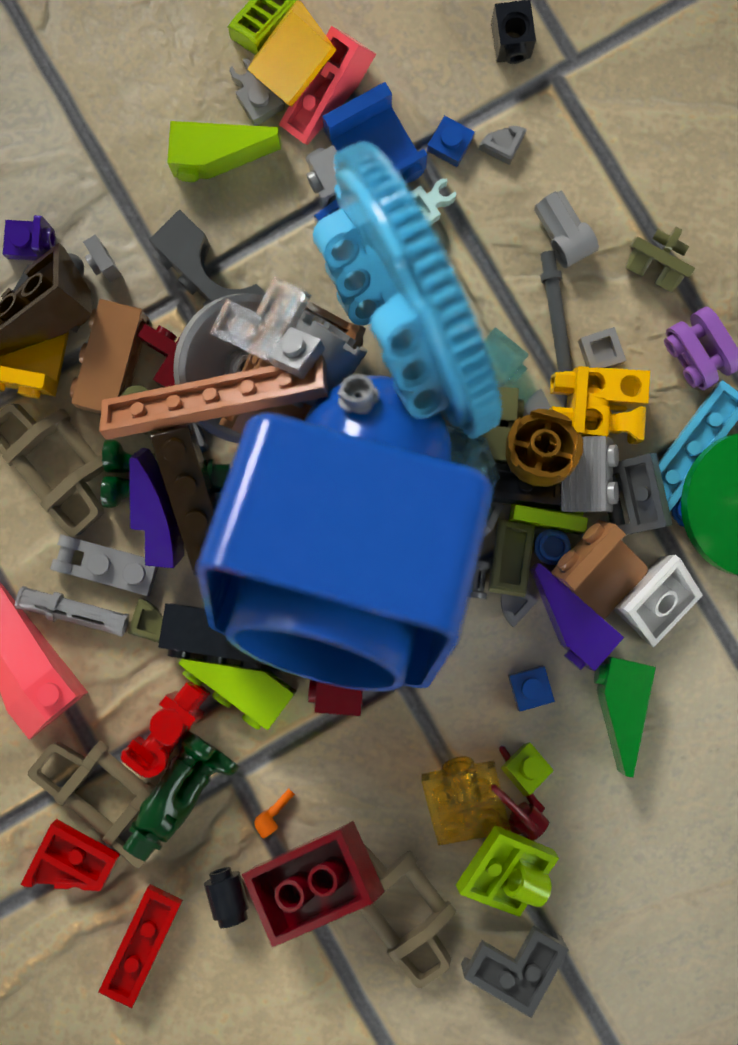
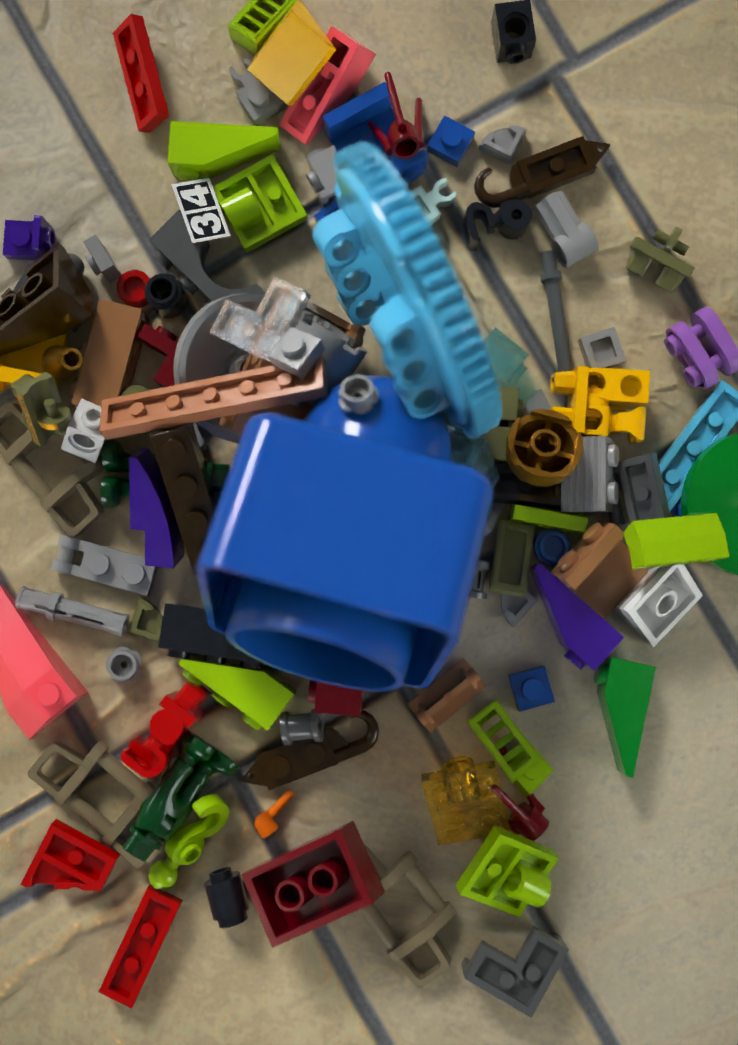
(41, 406): none -> olive hips
(54, 362): none -> pearl gold cone
(83, 433): none -> white brick
(122, 674): none -> light grey plate
(132, 288): none -> red tile
(140, 73): none -> red plate
(160, 288): none -> black brick
(188, 841): none -> lime piece
(200, 210): none -> white sticker
(259, 203): none -> lime plate
(301, 727): none -> dark grey bush
(305, 757): none -> dark brown plate
(403, 137): none -> dark red plant
(446, 695): none -> medium nougat hinge
(486, 714): none -> lime slope
(510, 220): none -> black leg
(545, 171): none -> dark brown plate
(676, 541): none -> lime piece

